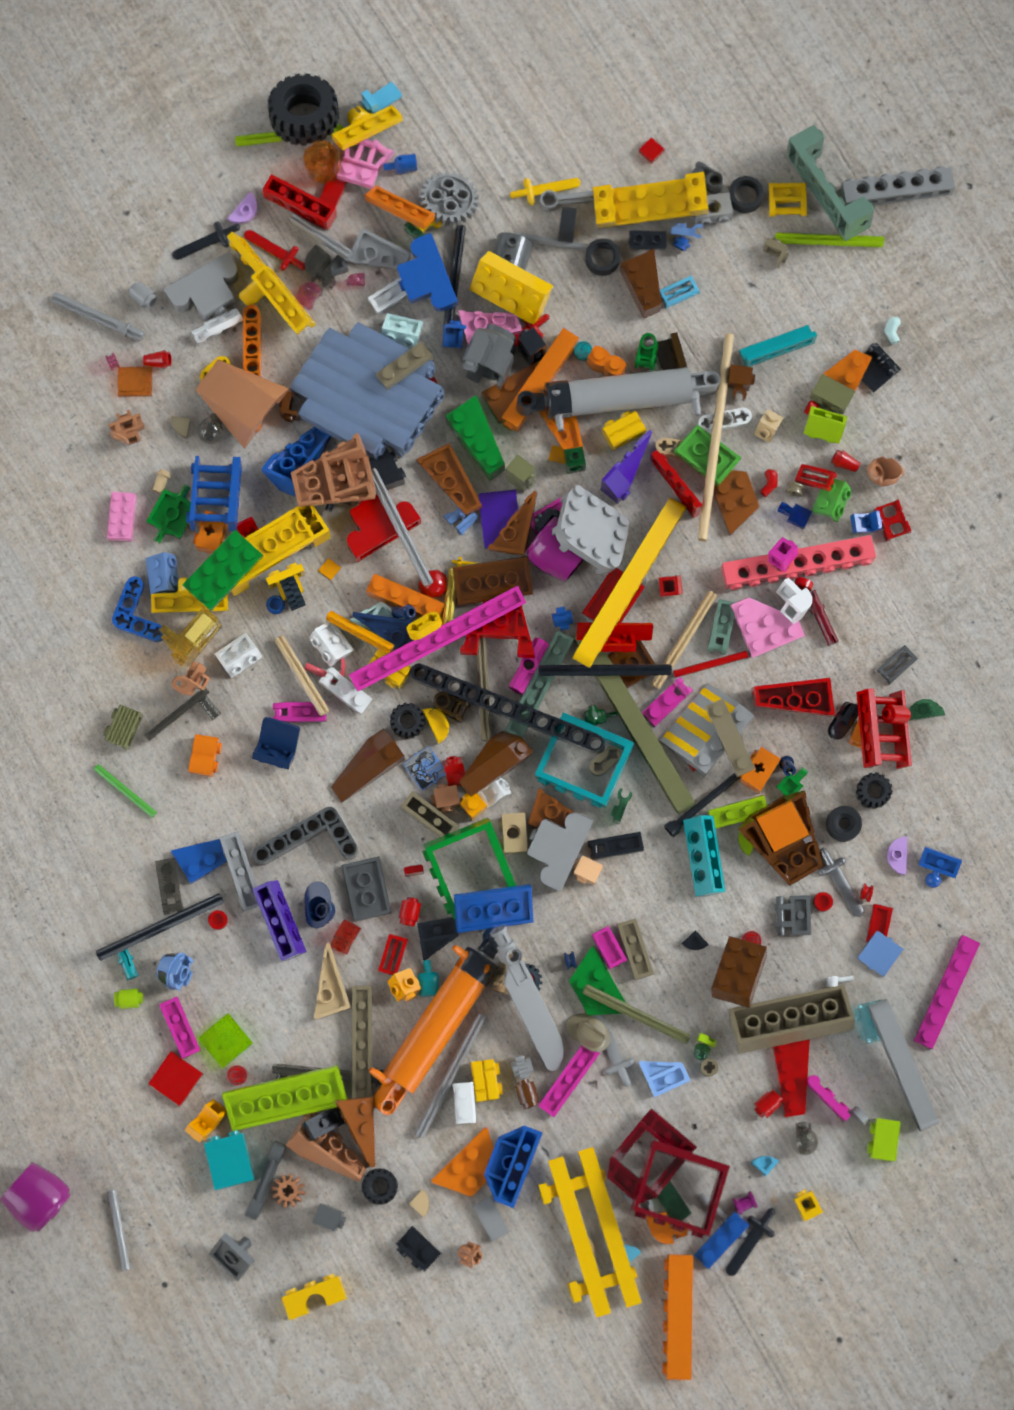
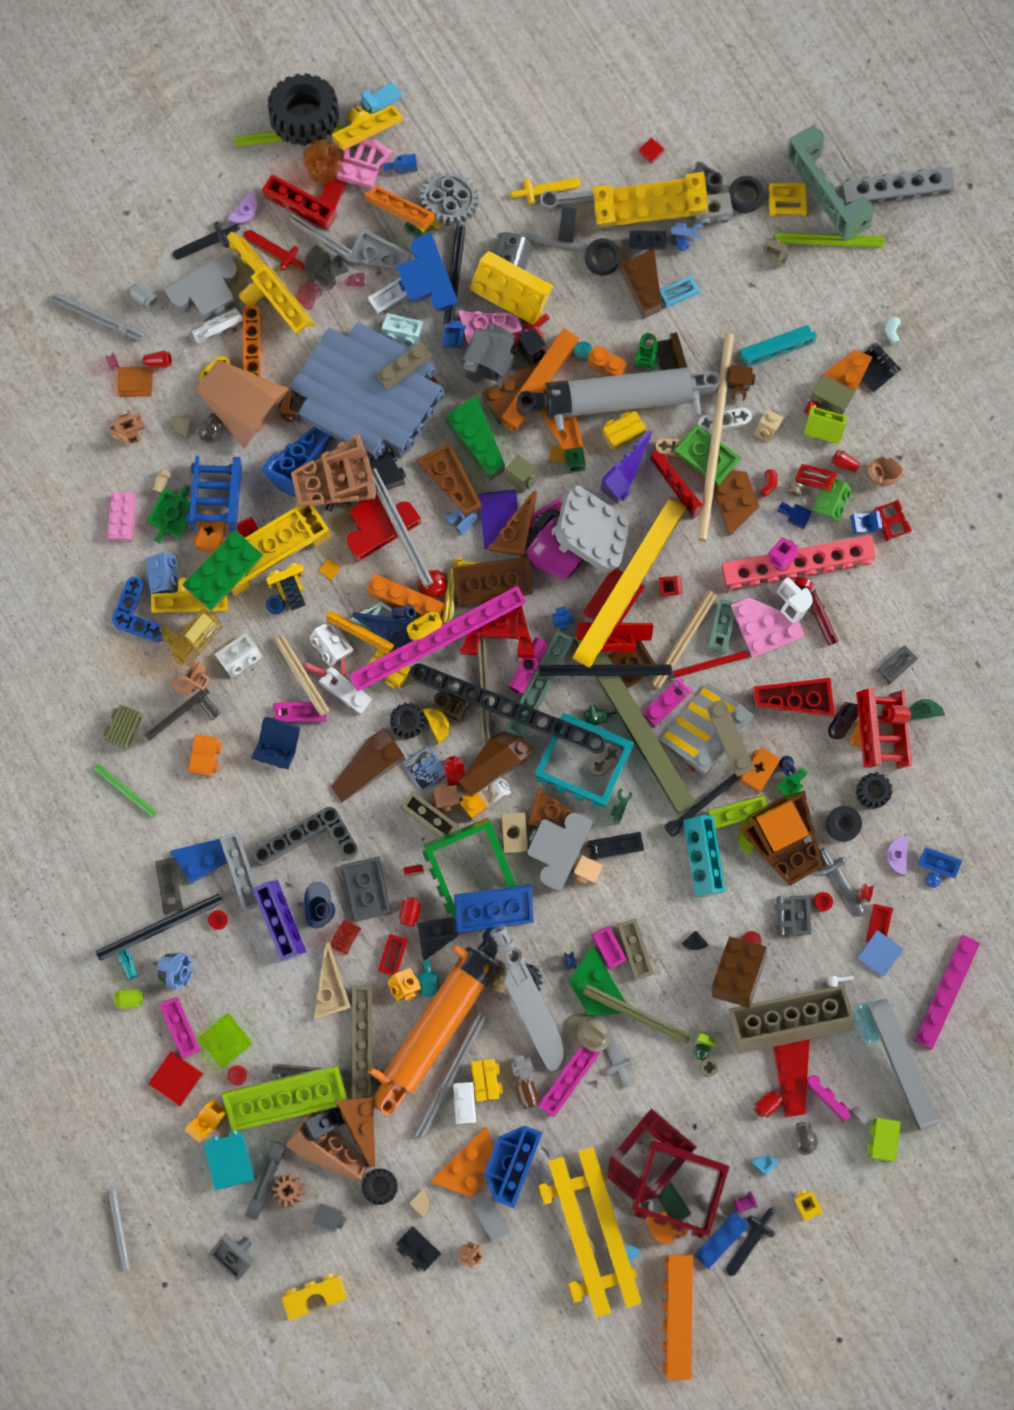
(35, 1197): magenta piece -> none
(663, 1075): light blue wing -> none

